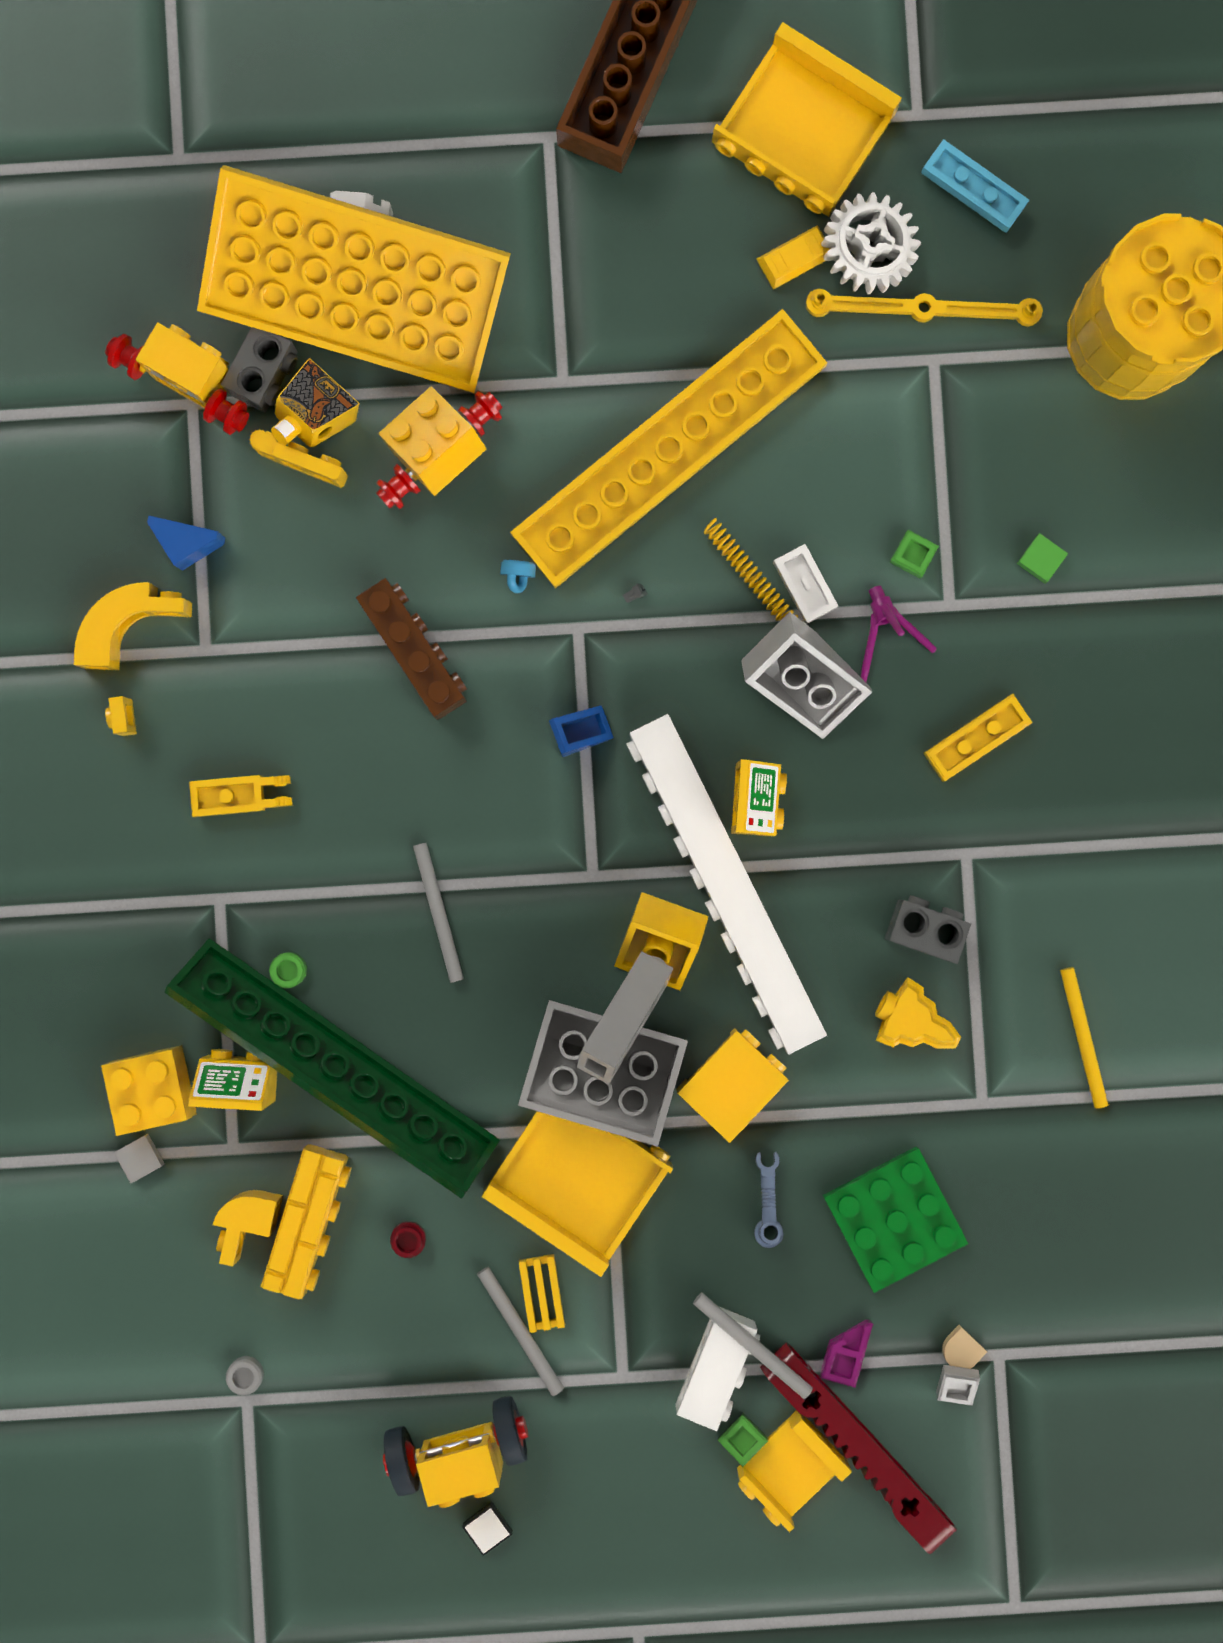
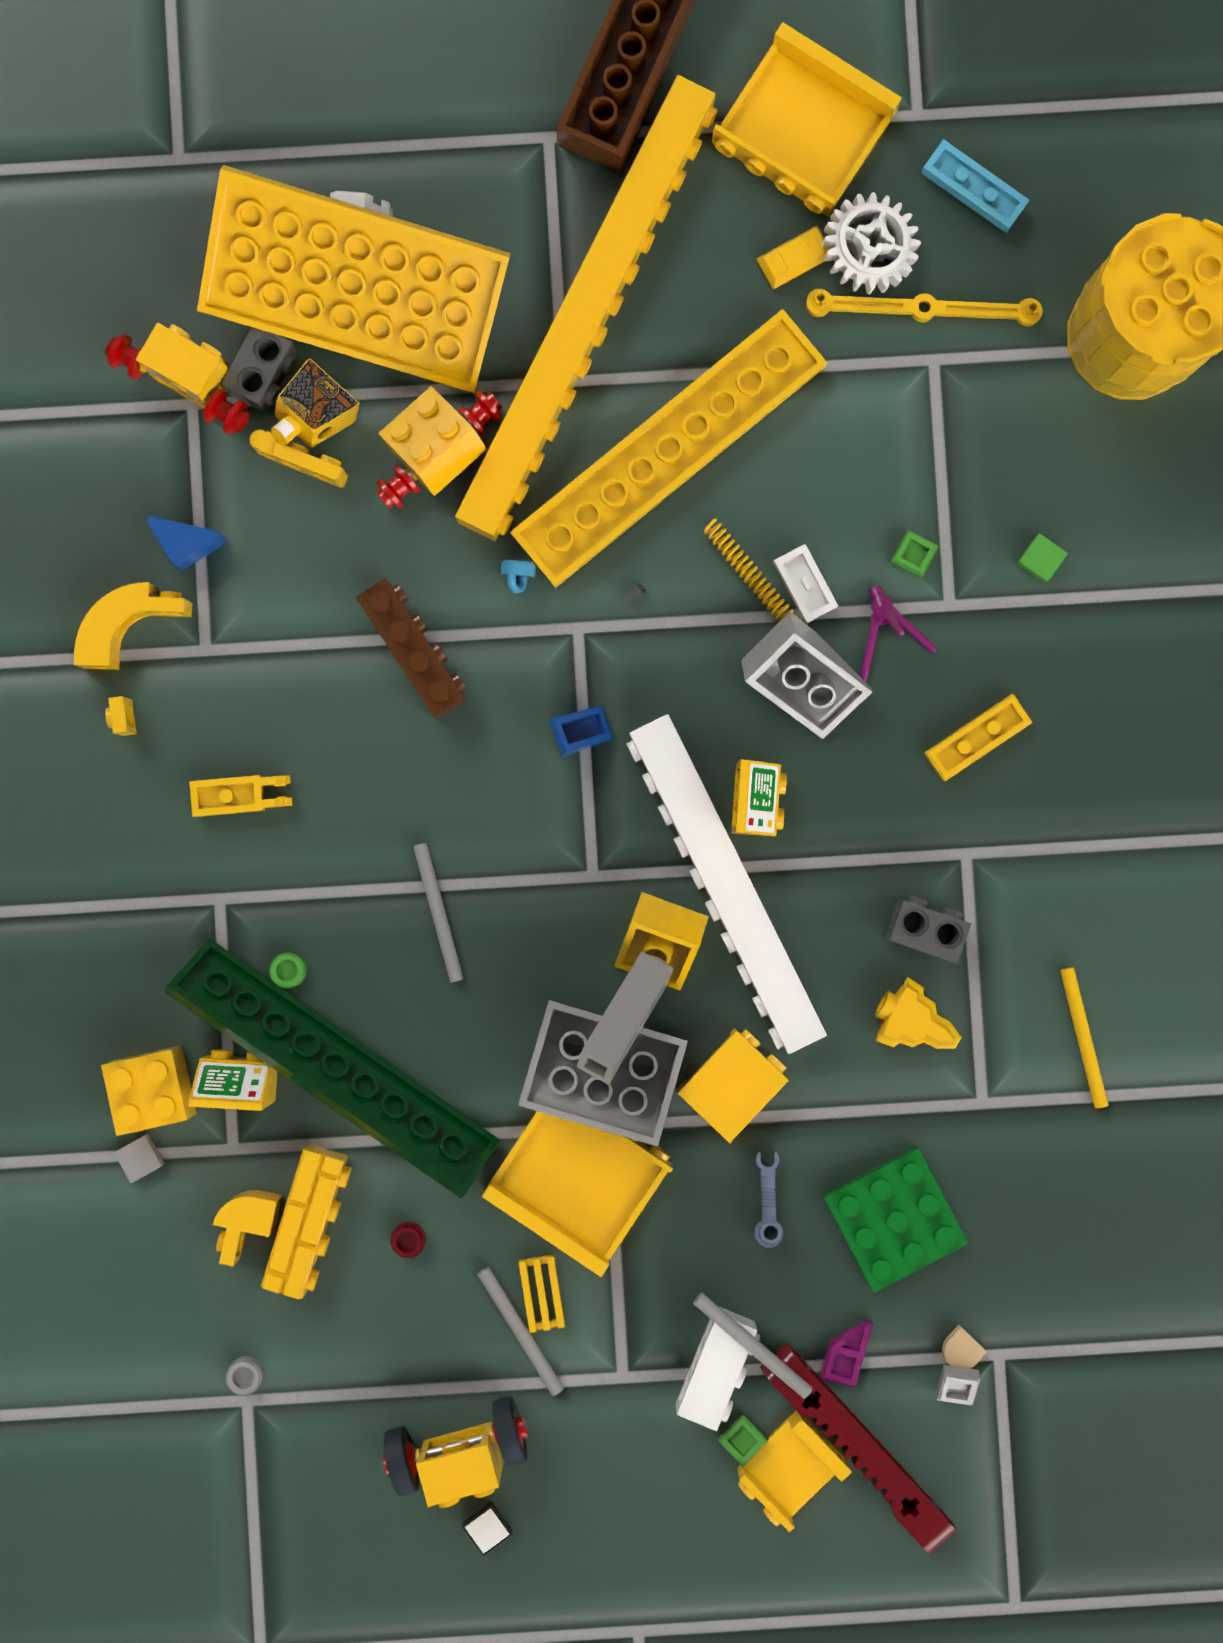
(586, 309): none -> yellow brick

